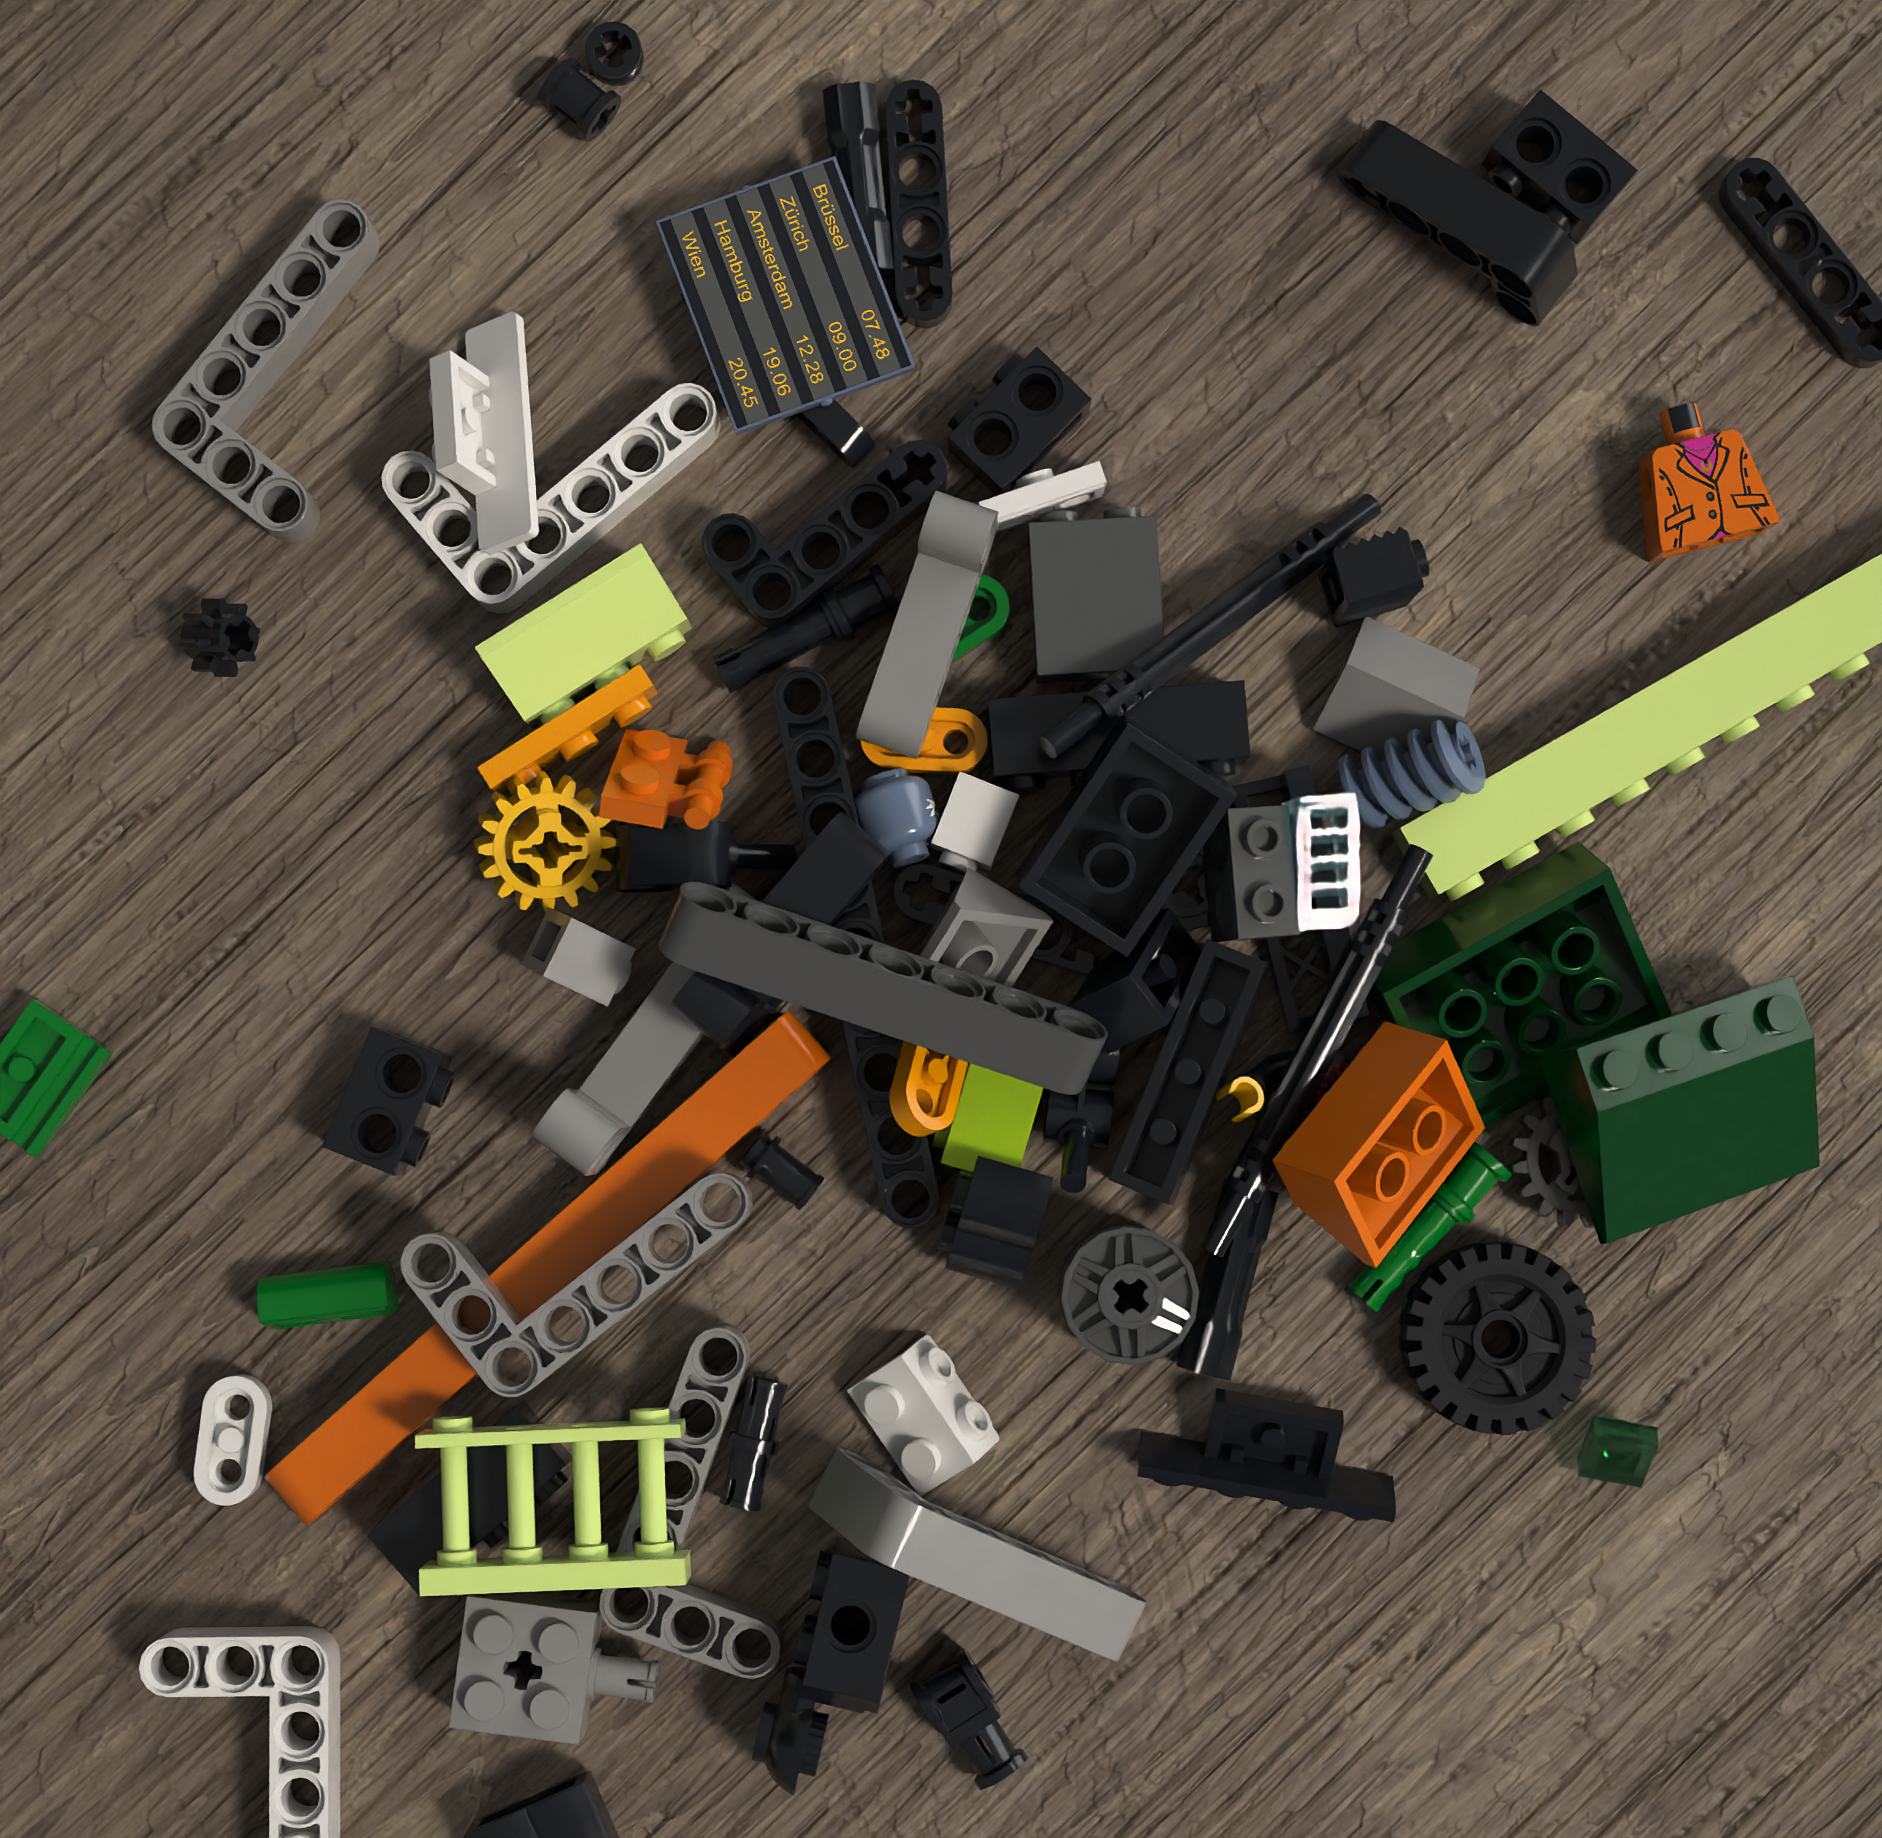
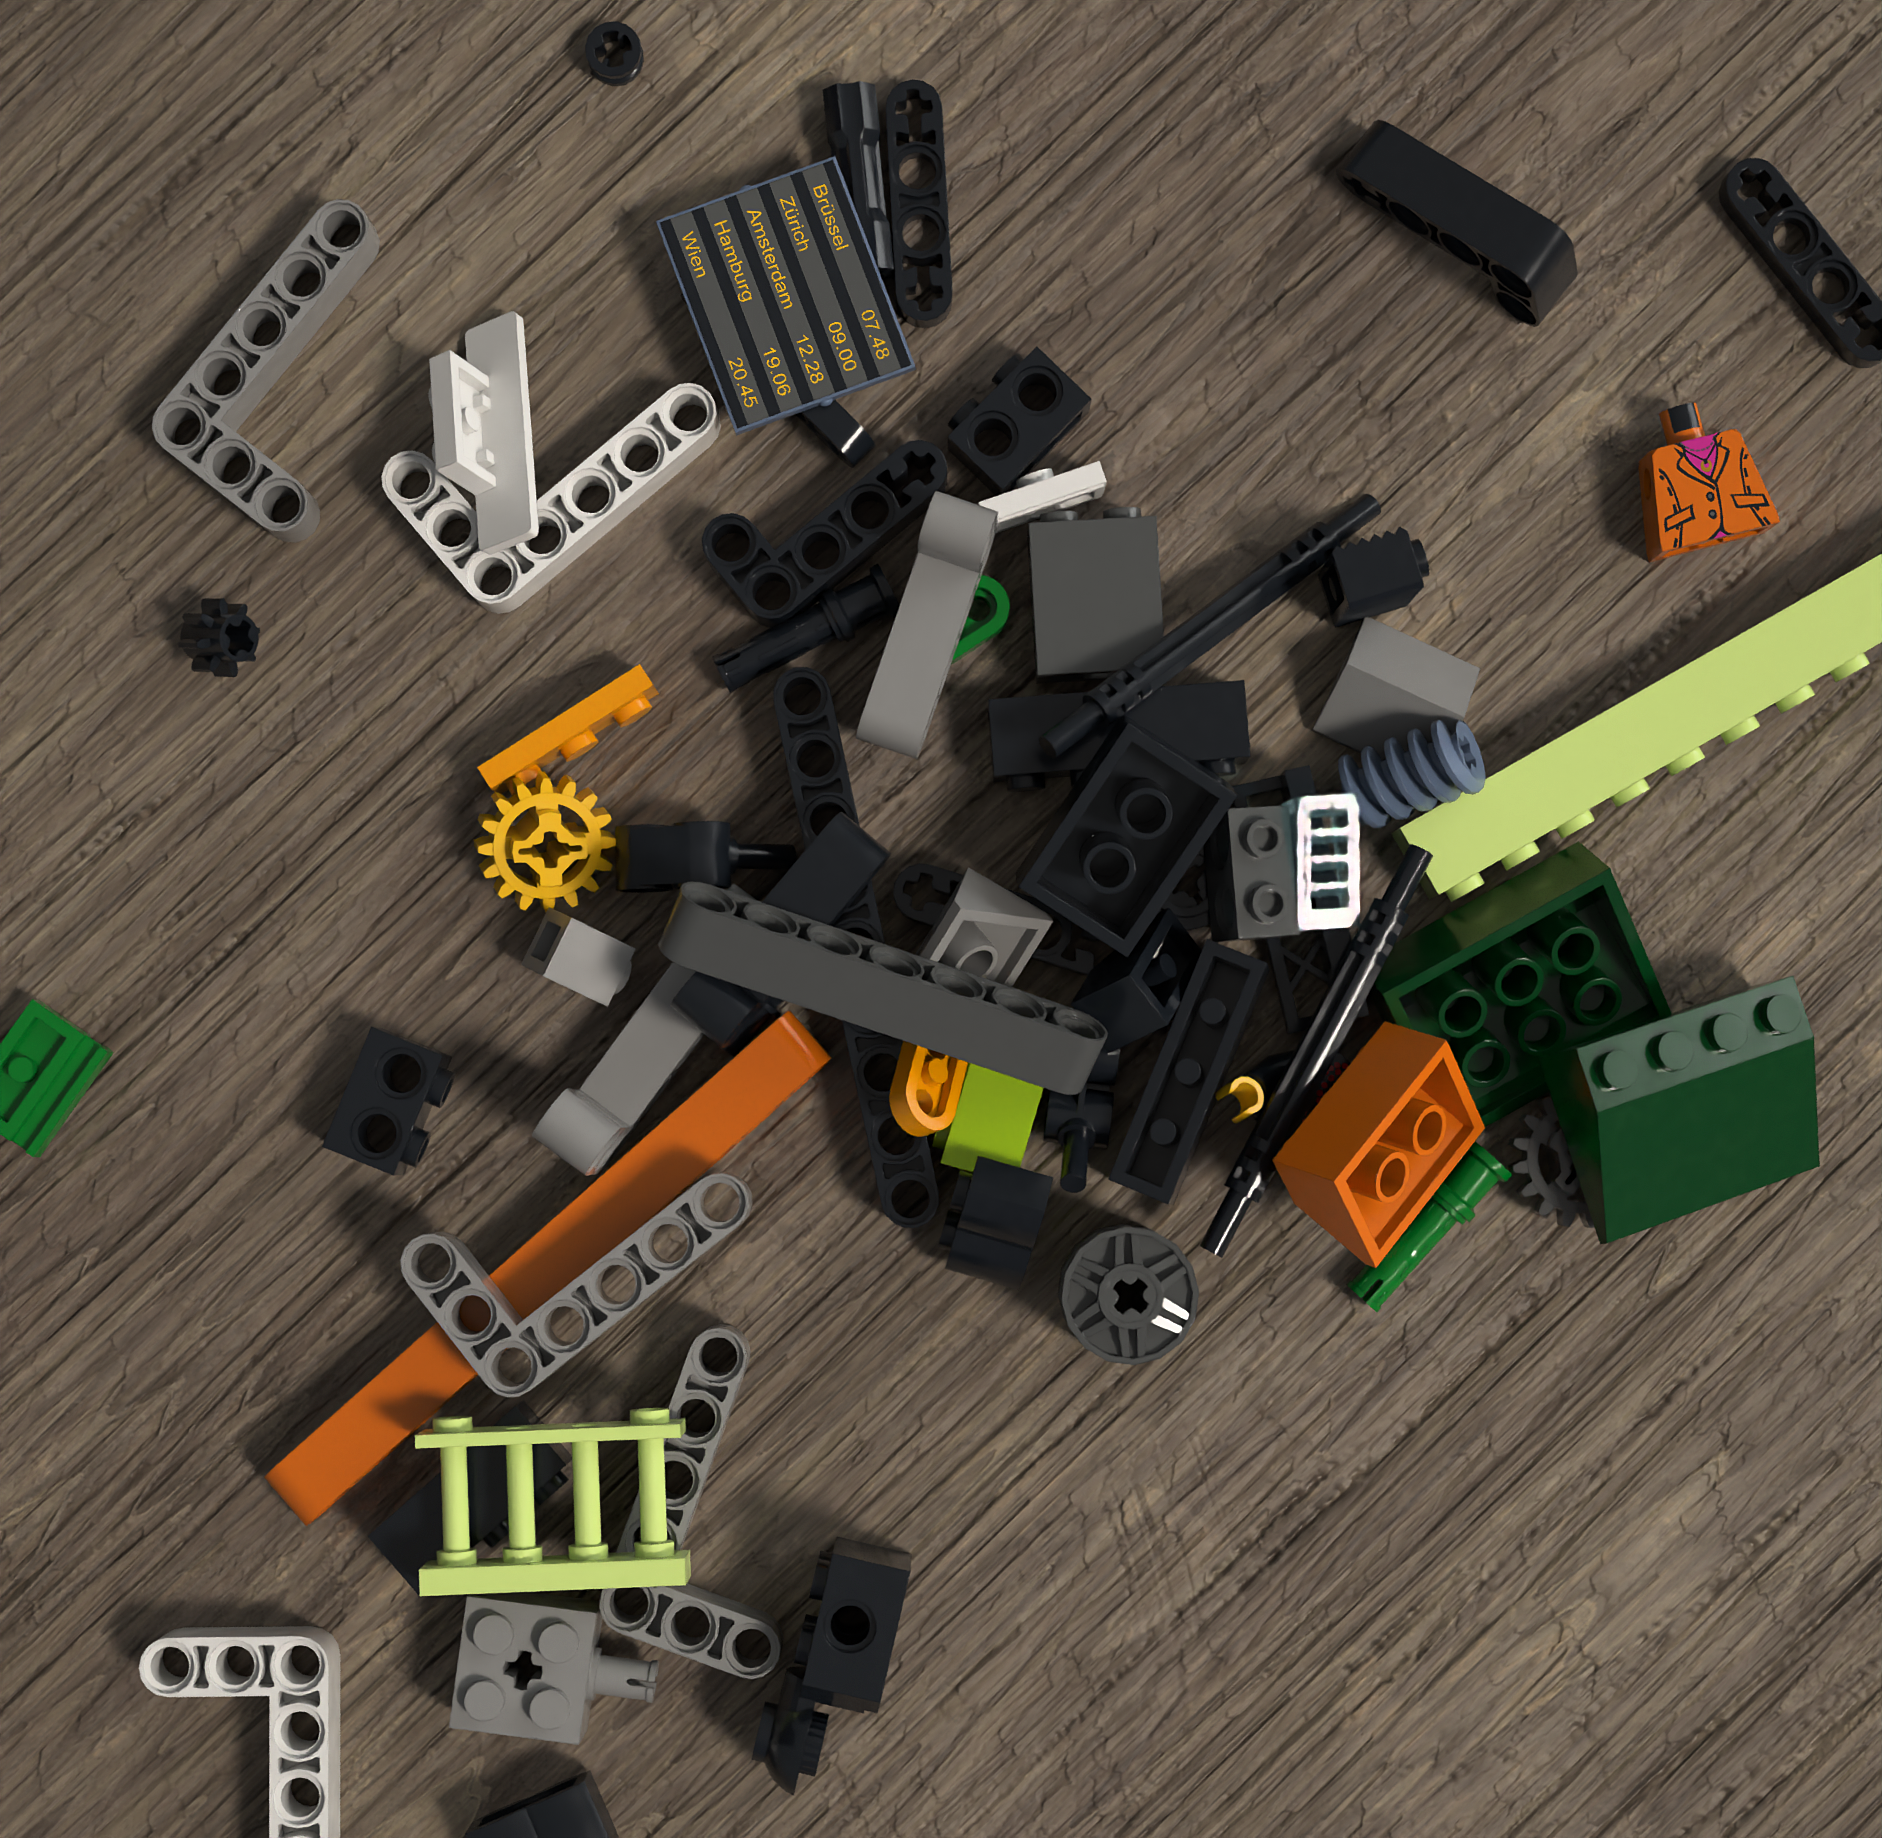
(231, 1437): white plate -> none
(327, 1295): green brick -> none
(579, 99): black bush -> none
(586, 637): yellowish green slope -> none
(659, 779): orange plate -> none
(753, 1443): black pin -> none
(781, 1170): black pin -> none
(898, 814): sand blue head -> none
(924, 1415): white bracket -> none
(933, 755): light orange plate -> none
(966, 1715): black connector -> none
(971, 1559): light grey beam -> none
(973, 824): white brick -> none
(1224, 1294): black axle -> none
(1269, 1453): black bracket -> none
(1547, 1343): black wheel -> none
(1570, 155): black brick -> none
(1617, 1451): clear green plate -> none

